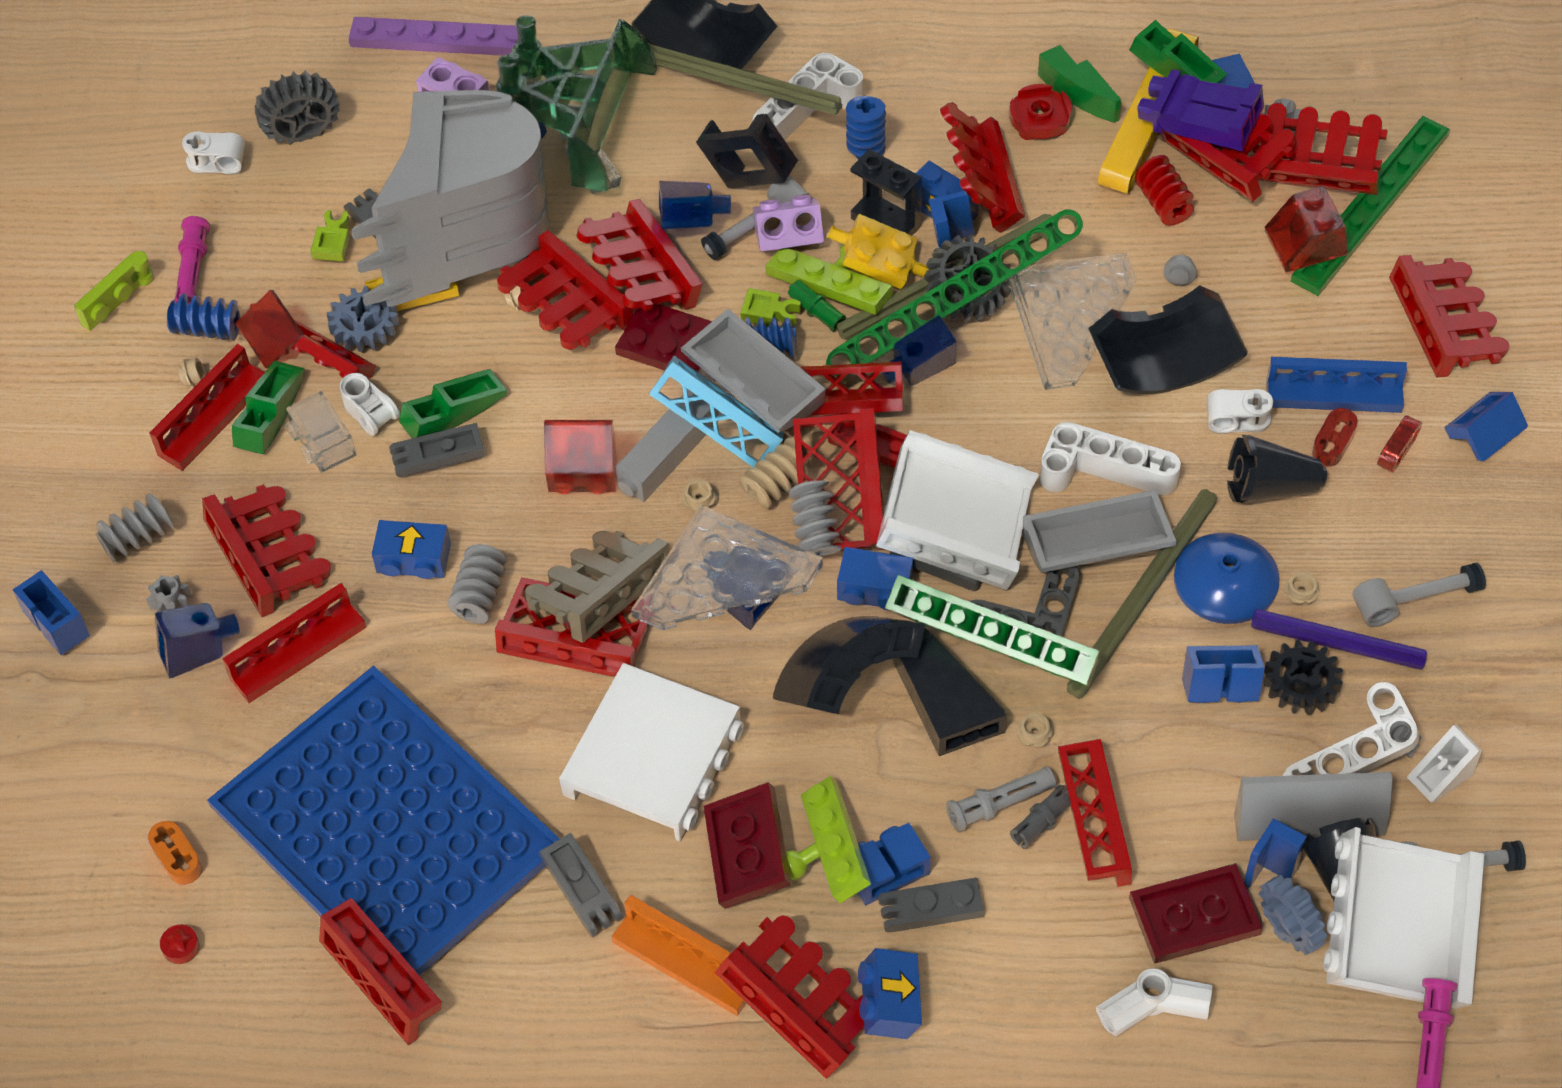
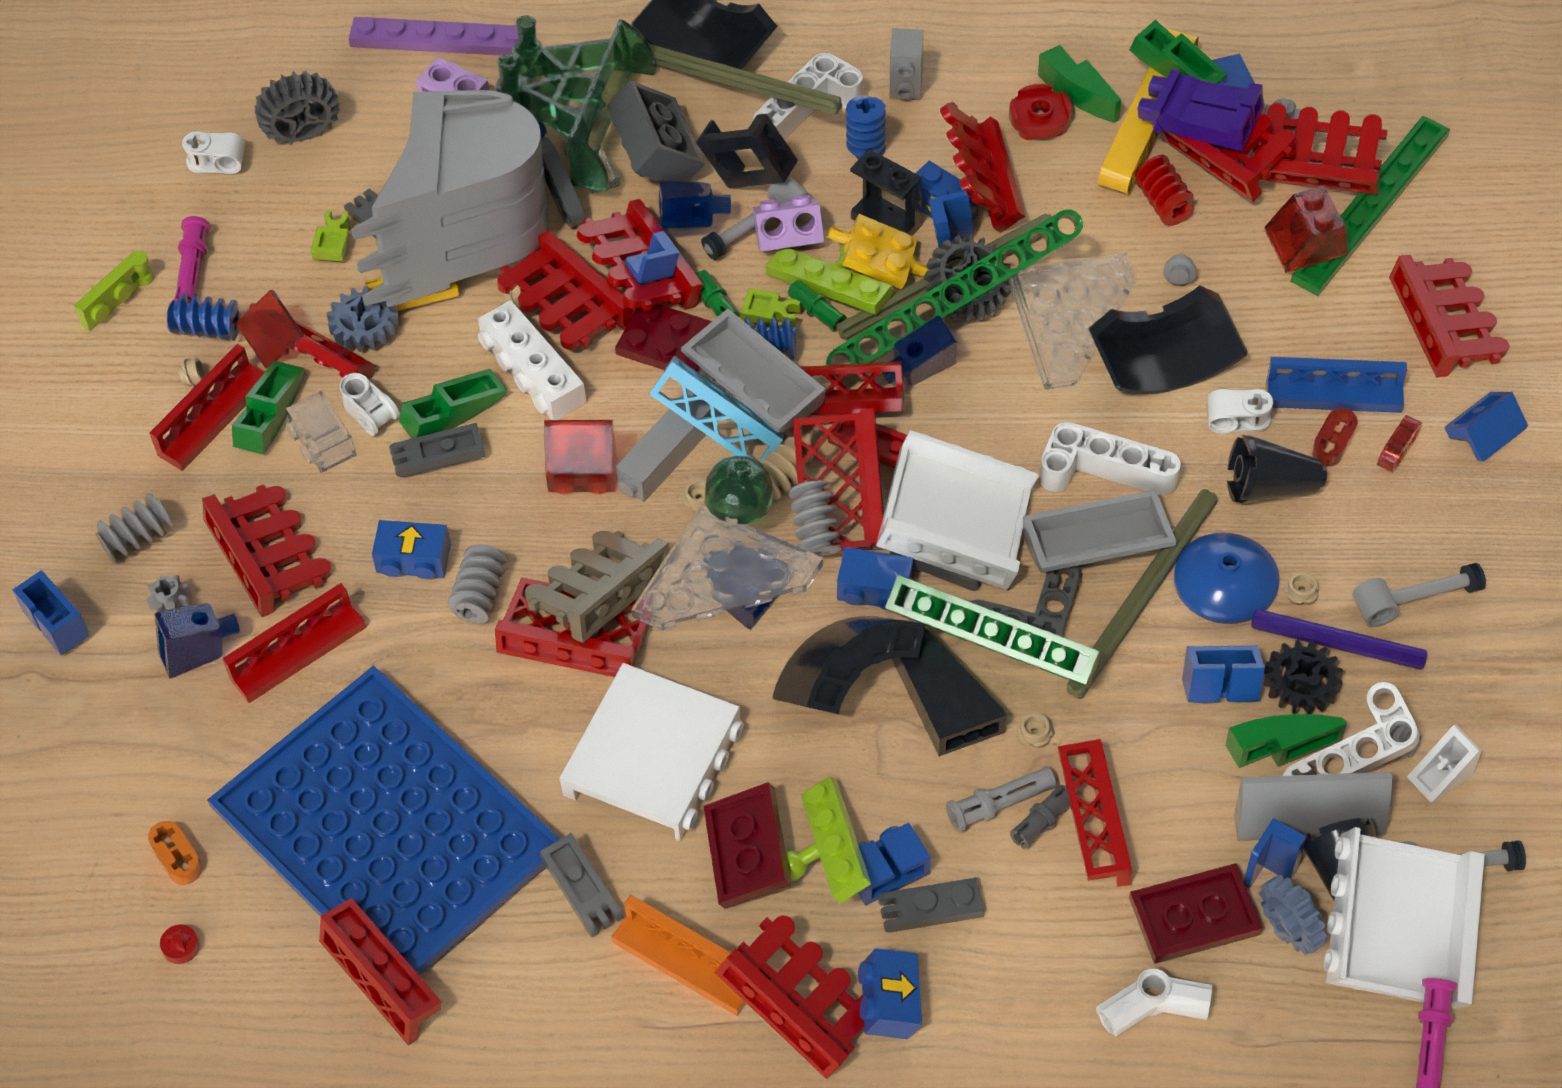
(531, 361): none -> white brick
(561, 186): none -> dark grey beam
(655, 134): none -> dark grey brick
(657, 262): none -> blue panel
(713, 295): none -> green axle
(739, 490): none -> clear green cylinder
(906, 64): none -> light grey brick
(1283, 737): none -> green slope

